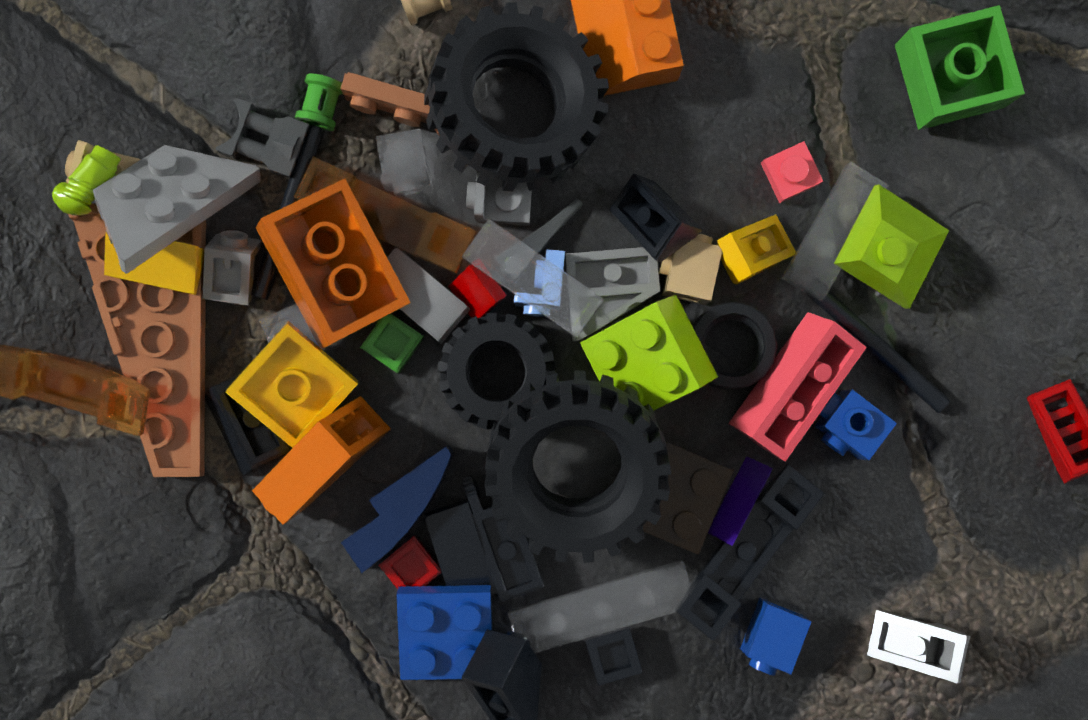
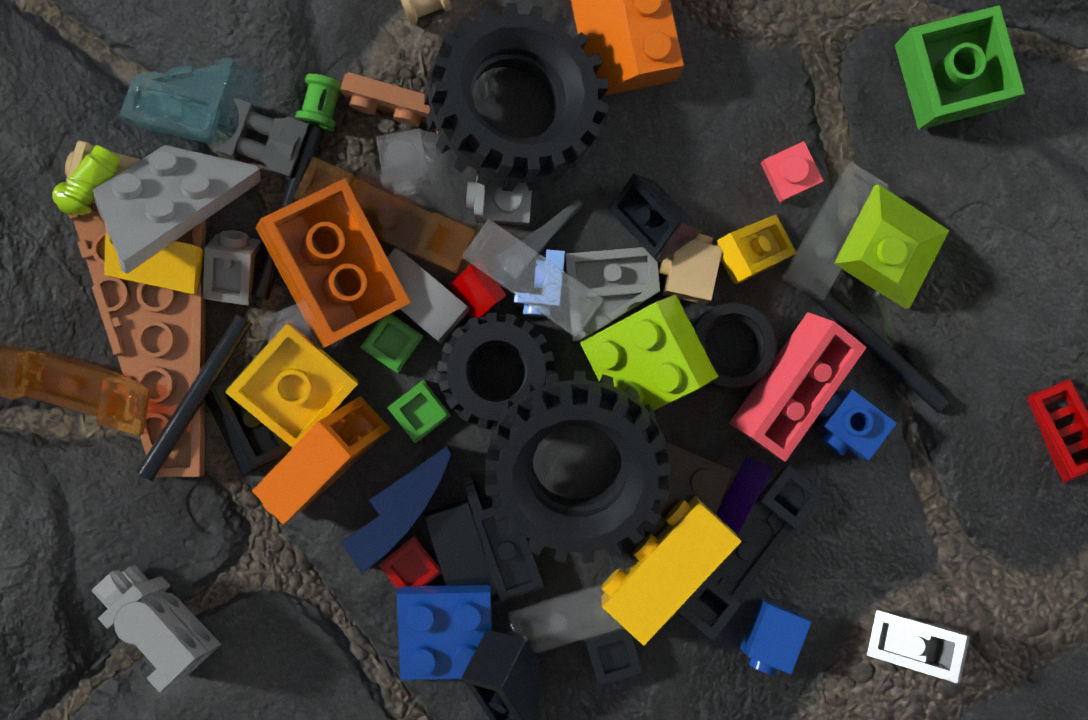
(155, 624): none -> light grey hips
(180, 101): none -> clear light blue wing
(194, 397): none -> black bar
(419, 411): none -> bright green tile
(668, 569): none -> yellow brick

